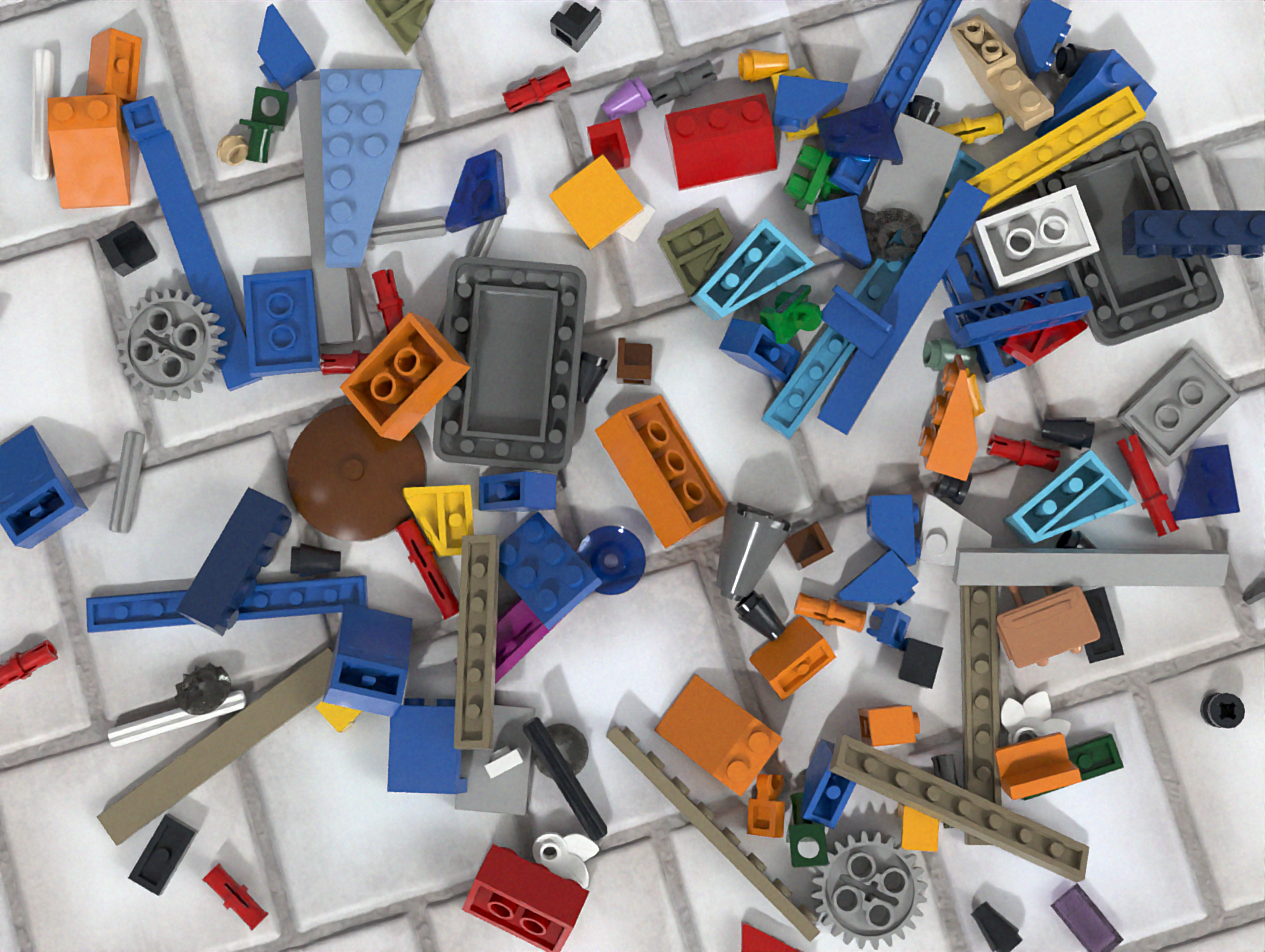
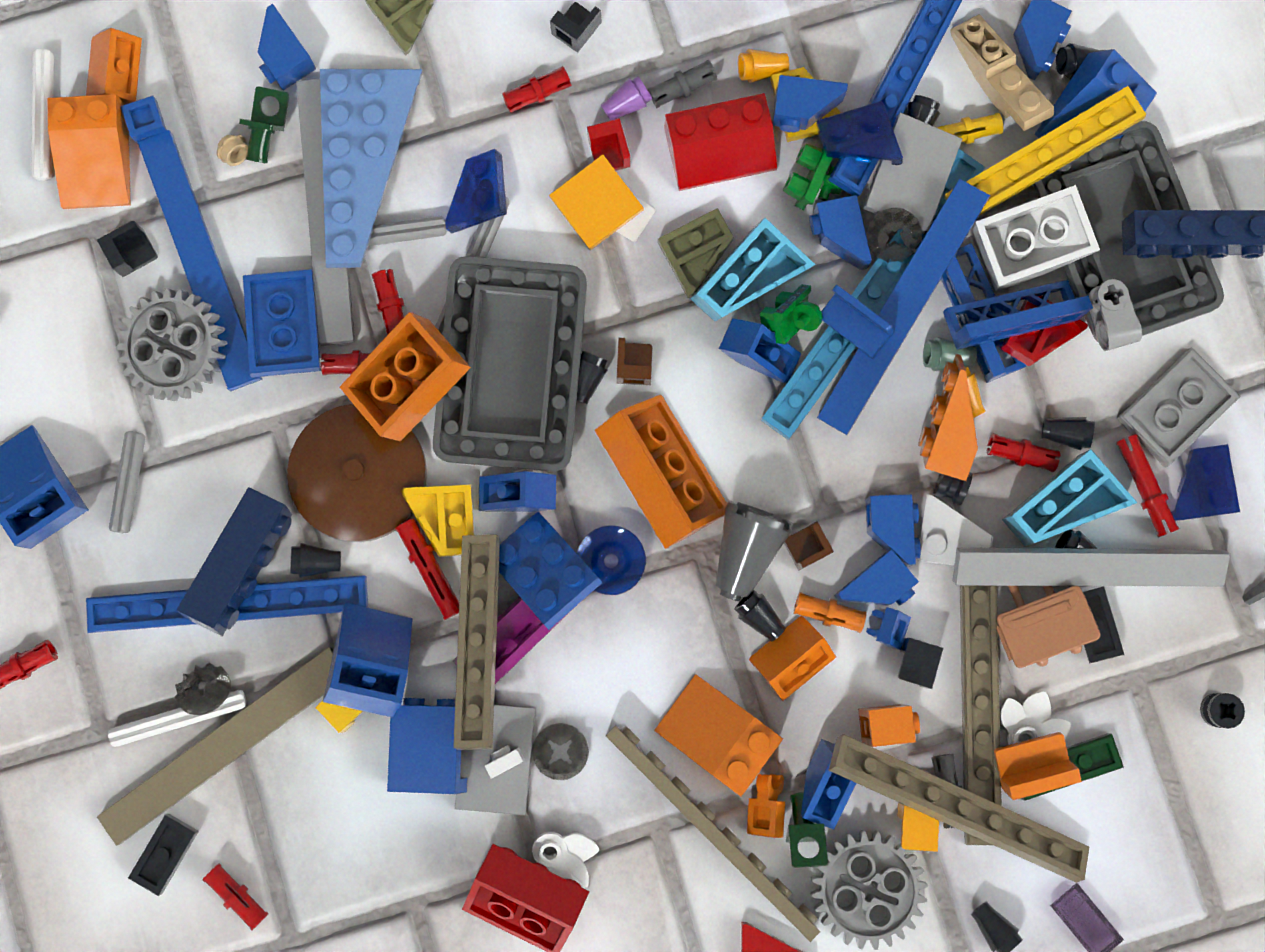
(565, 779): black axle -> none
(1115, 319): none -> light grey piece

